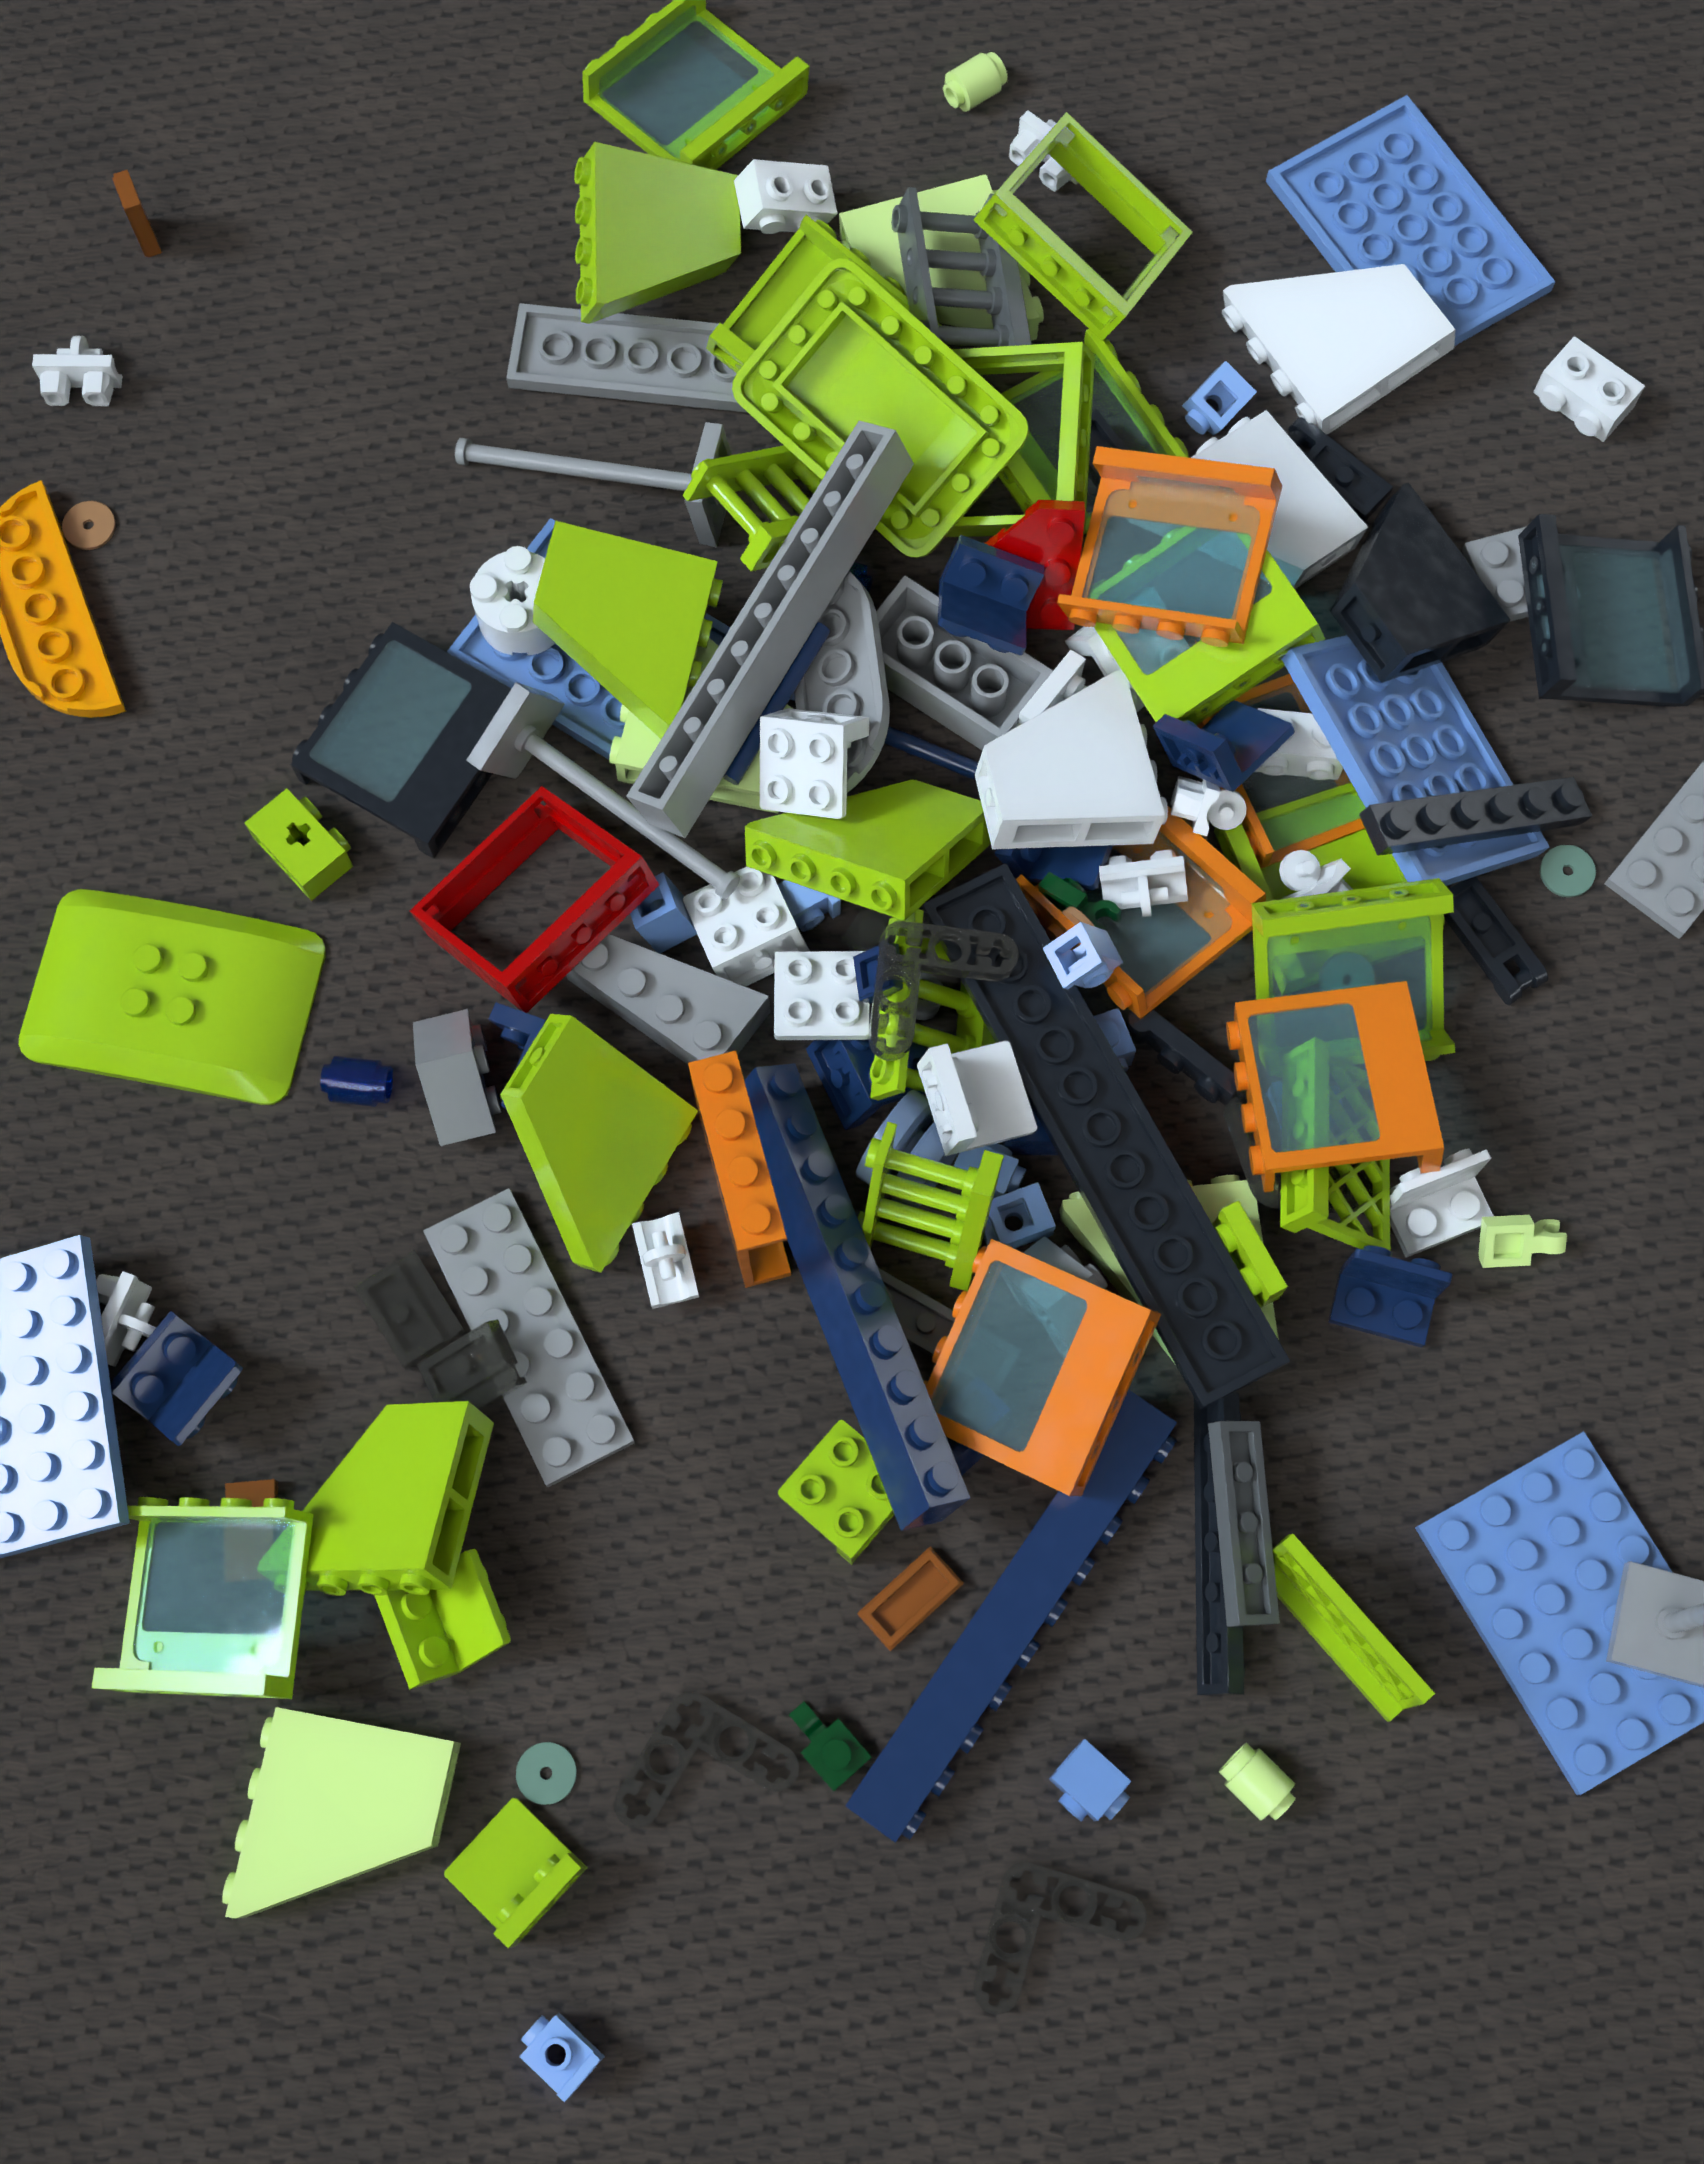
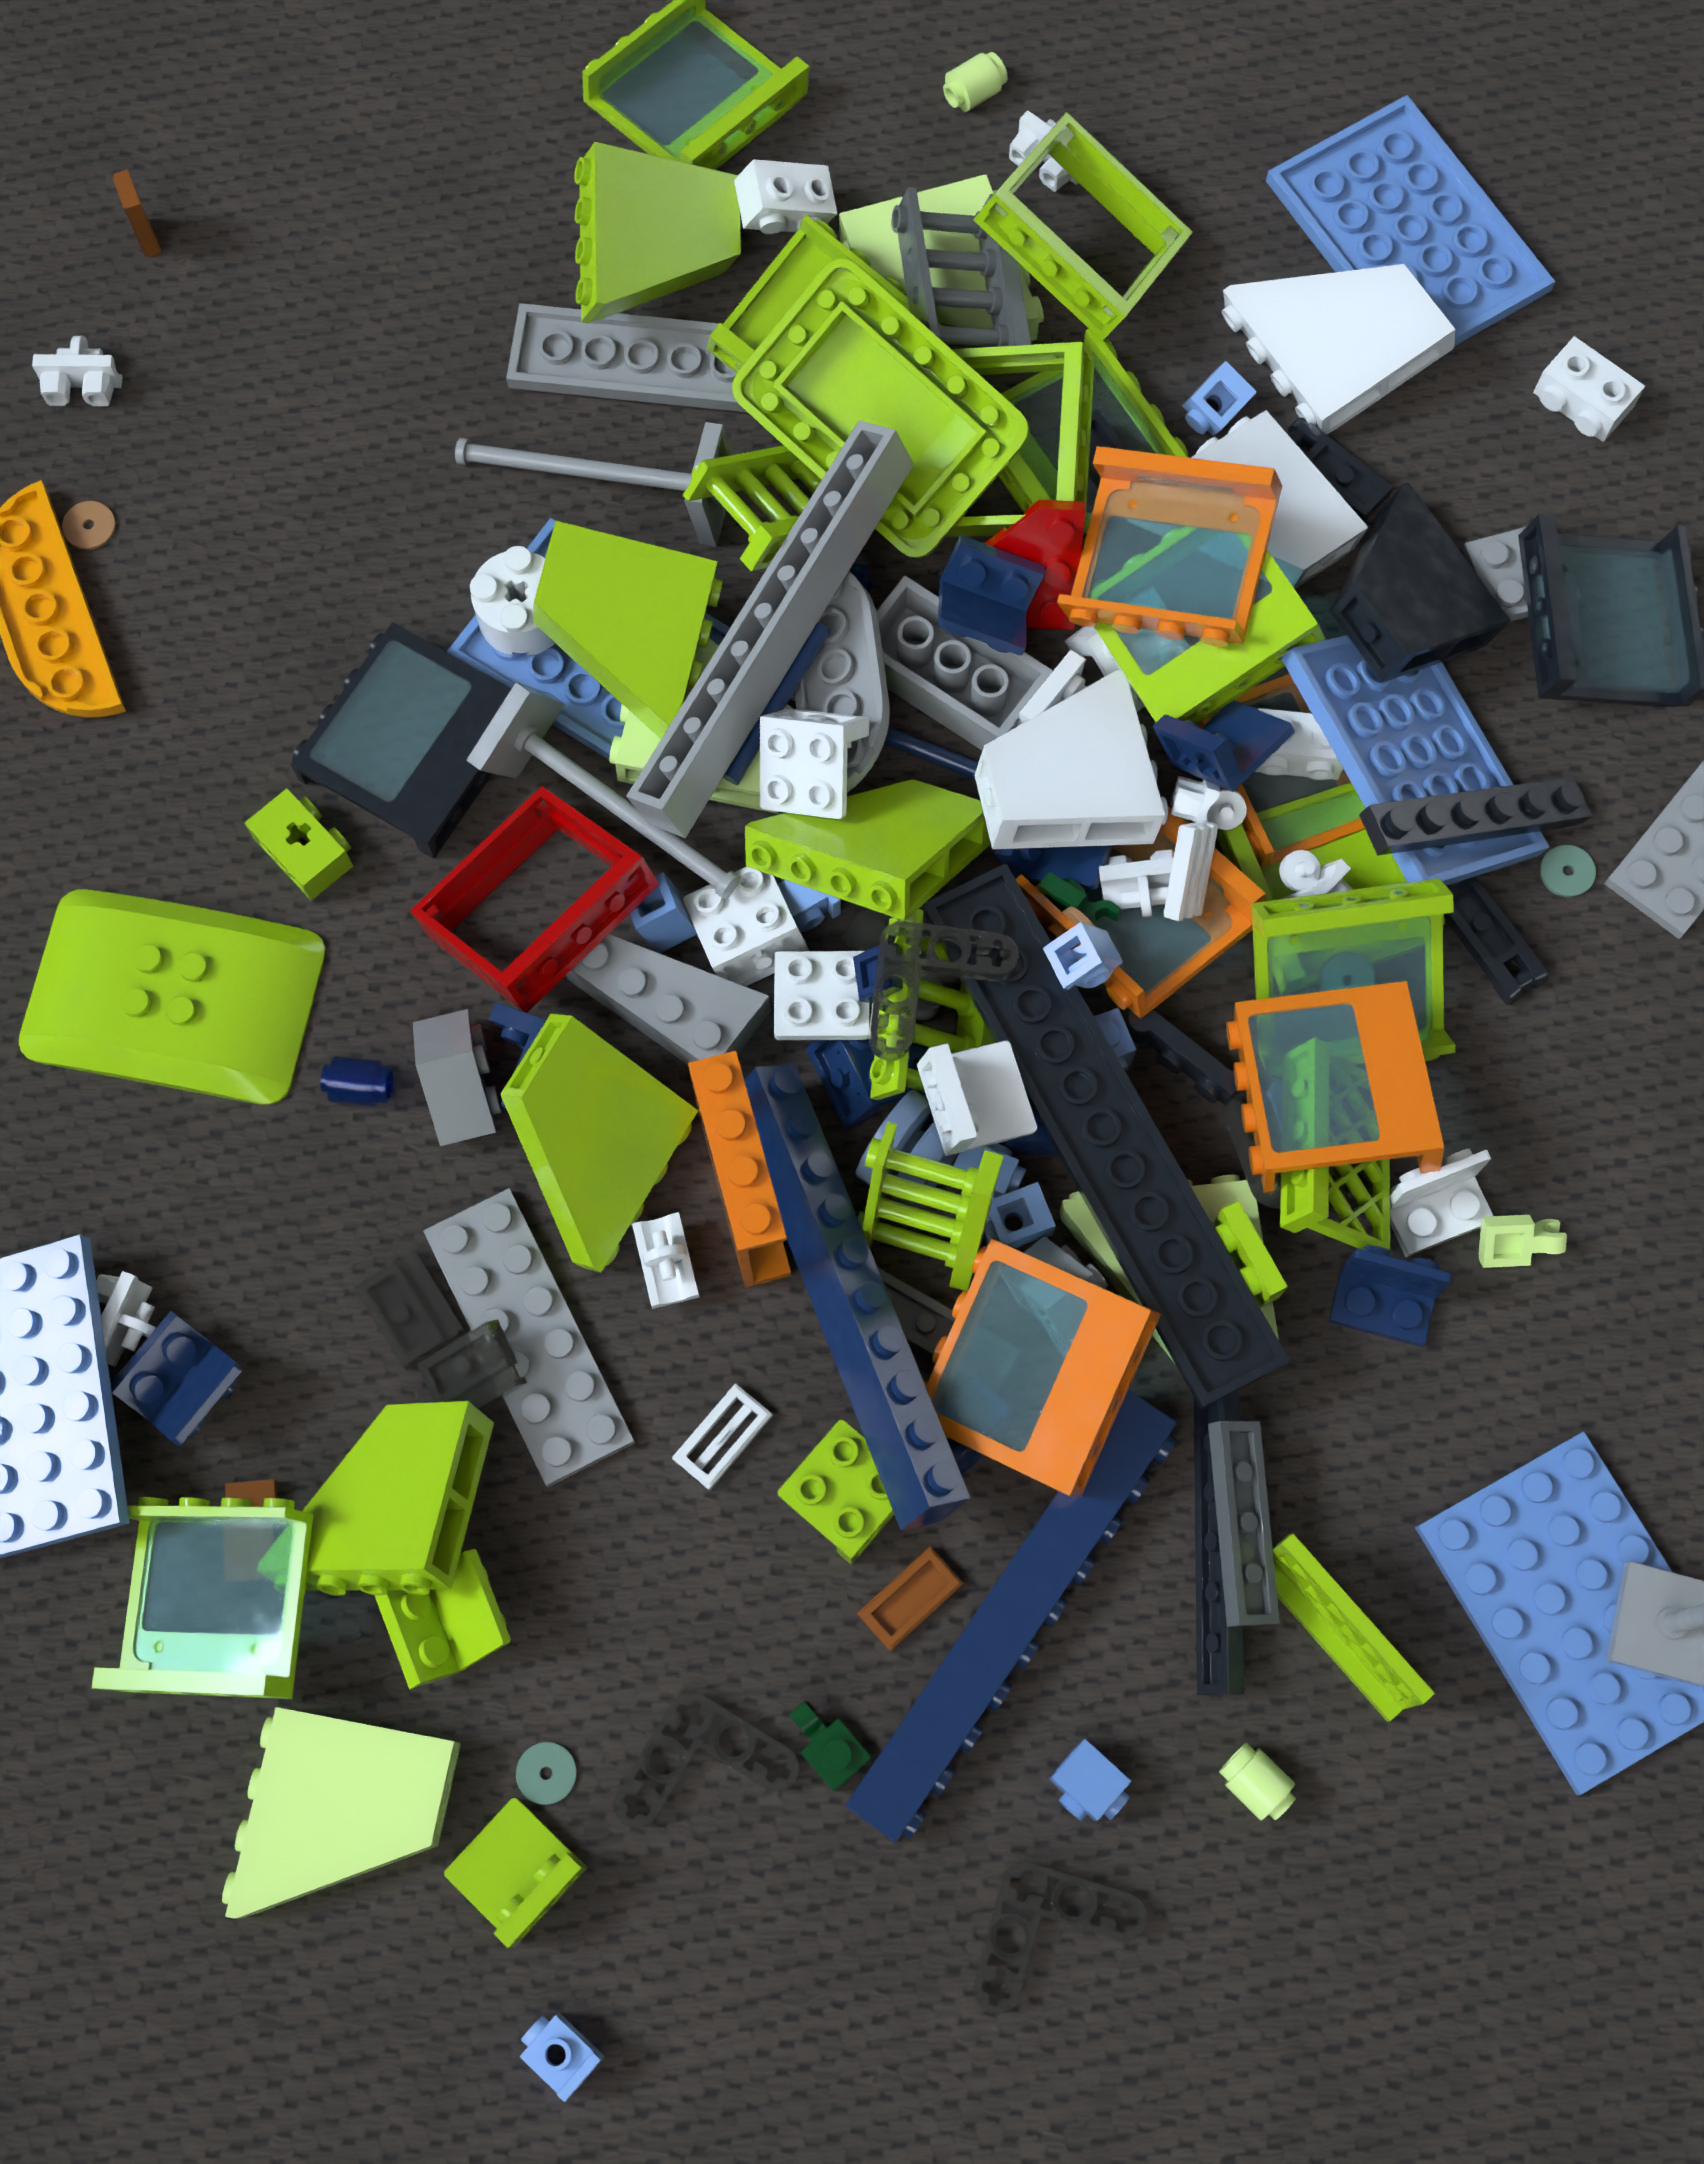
(739, 1446): none -> white tile
(1190, 870): none -> white tile

